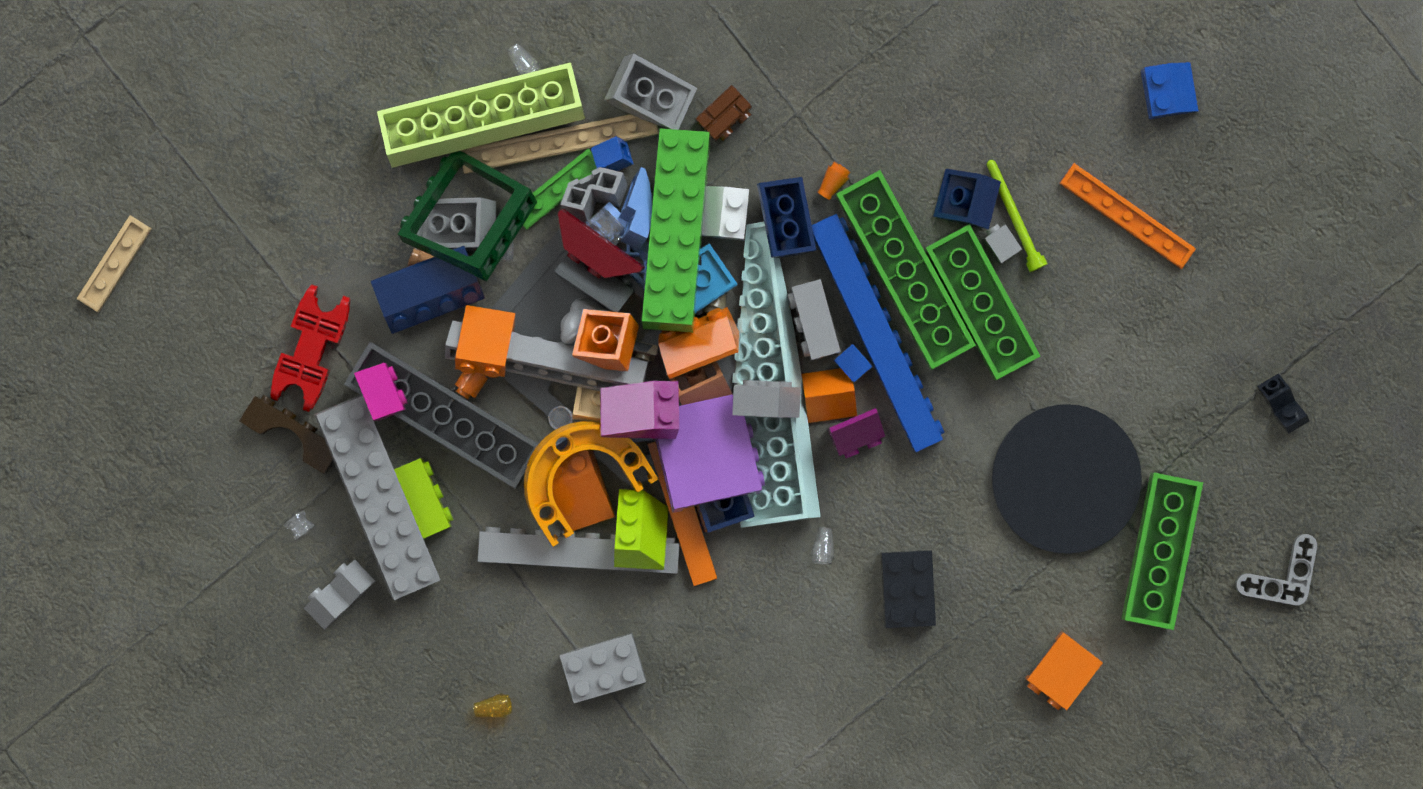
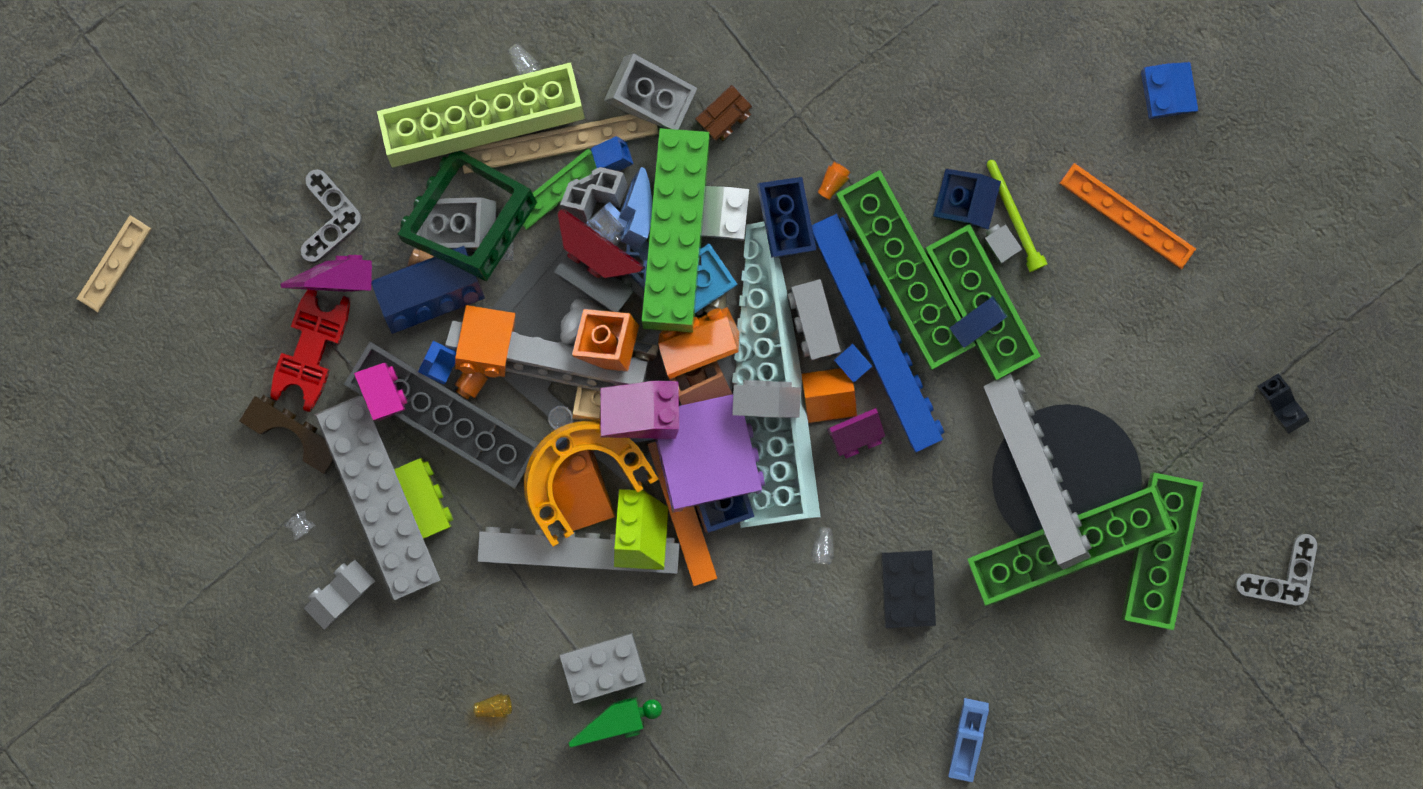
(337, 212): none -> light grey beam
(340, 275): none -> magenta slope
(438, 362): none -> blue panel
(618, 719): none -> green slope
(968, 740): none -> medium blue slope
(978, 322): none -> dark blue slope
(1037, 471): none -> light grey brick
(1063, 672): orange panel -> none
(1109, 528): none -> bright green brick

